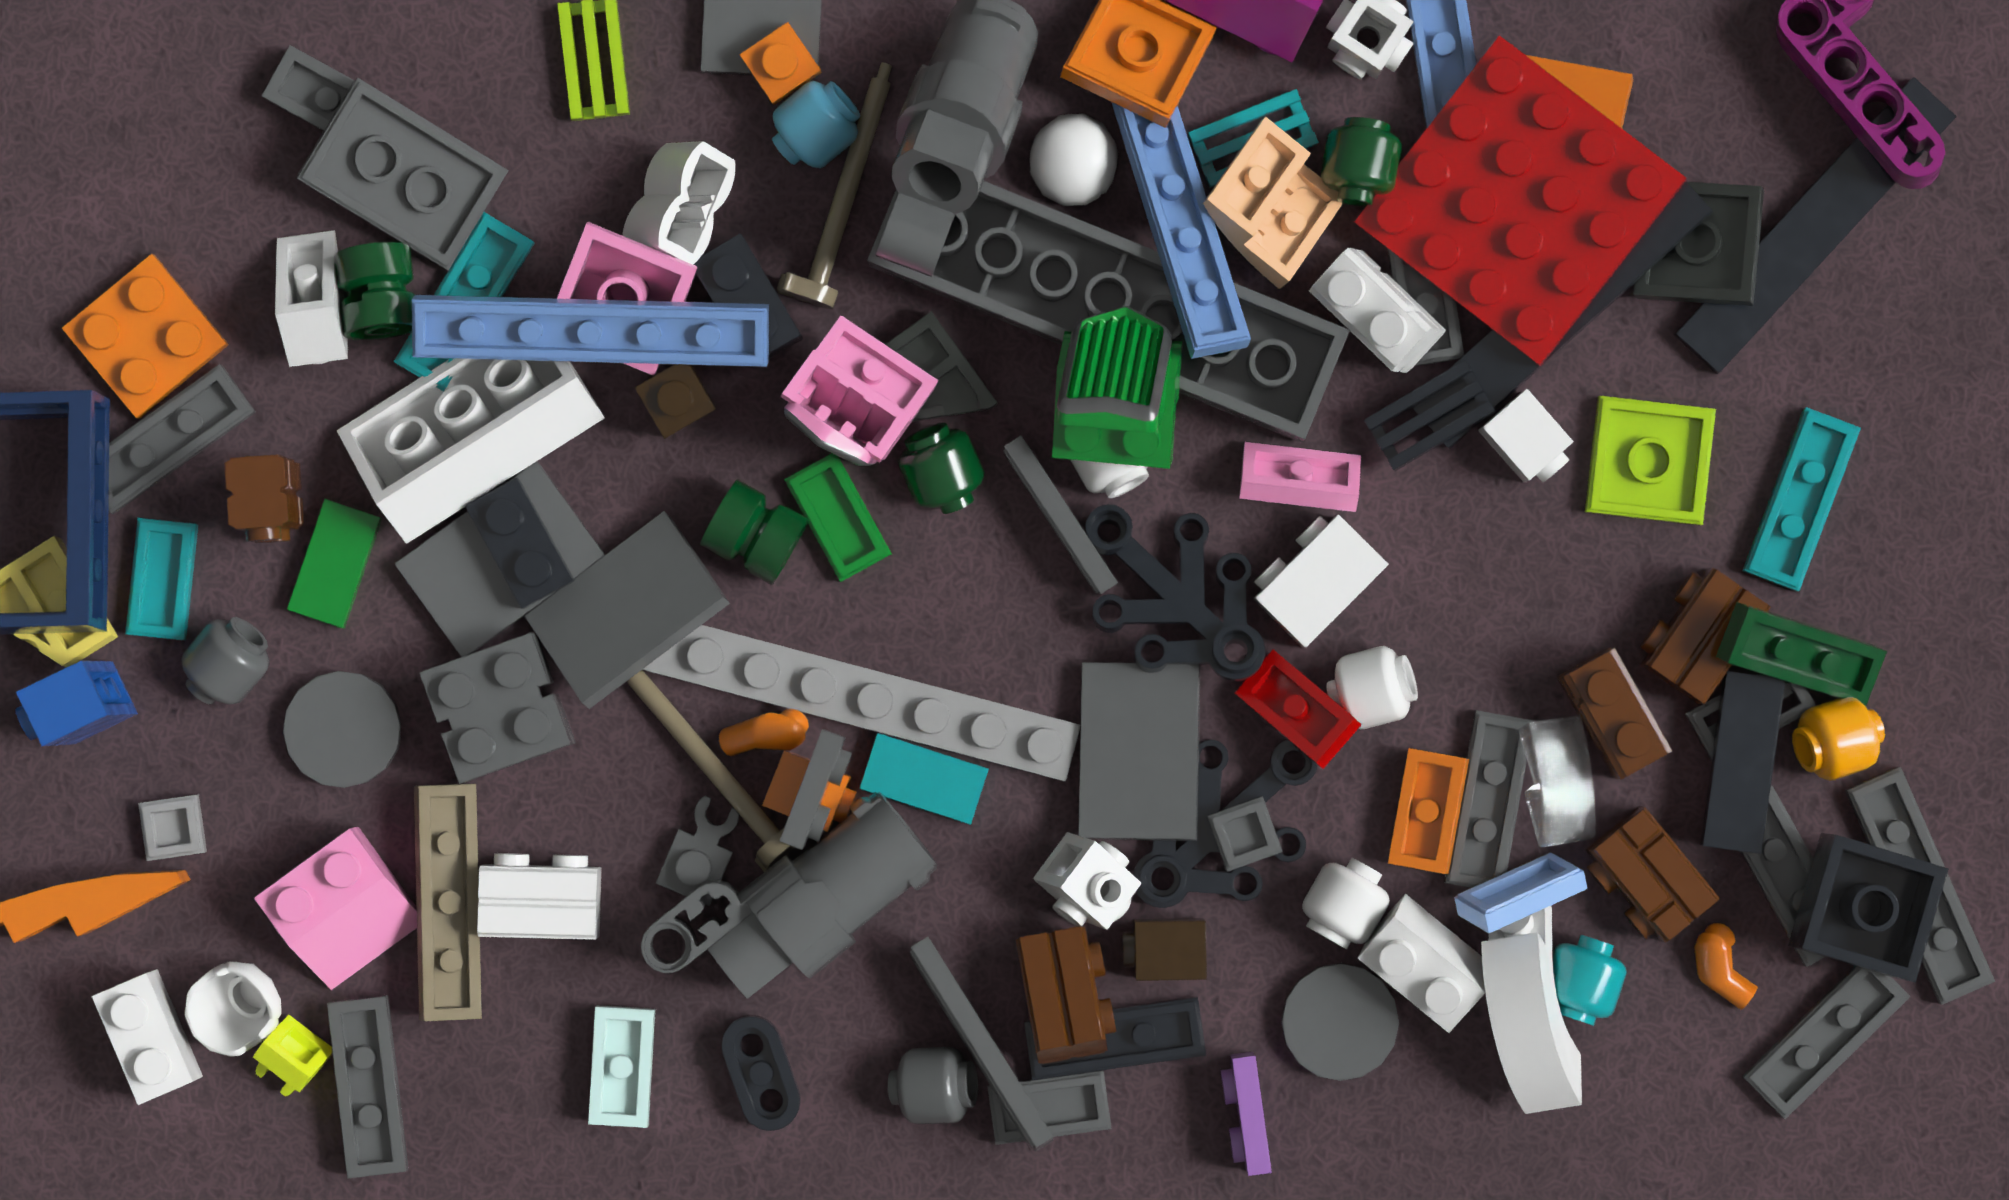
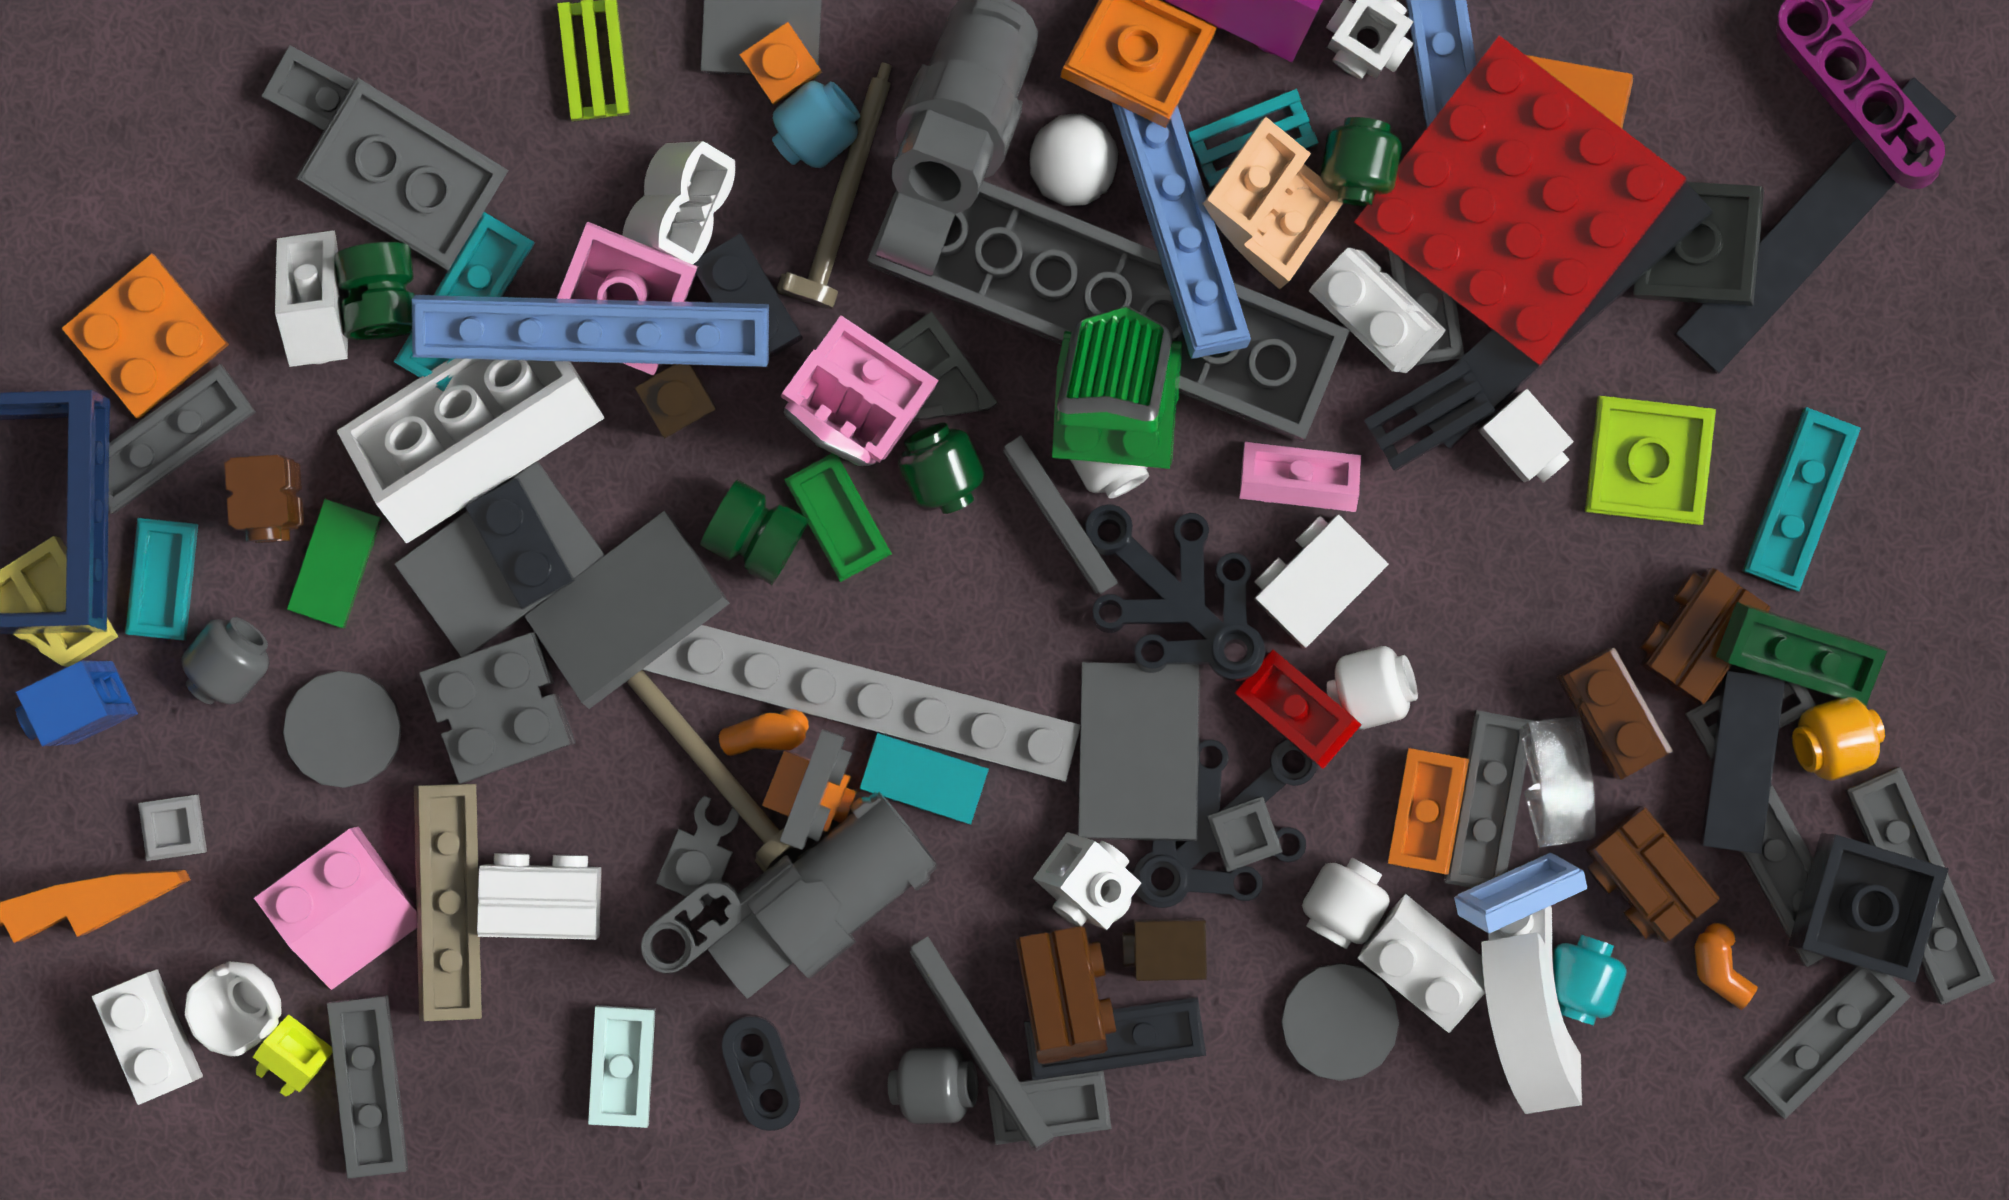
(1243, 1089): medium lavender plate -> none

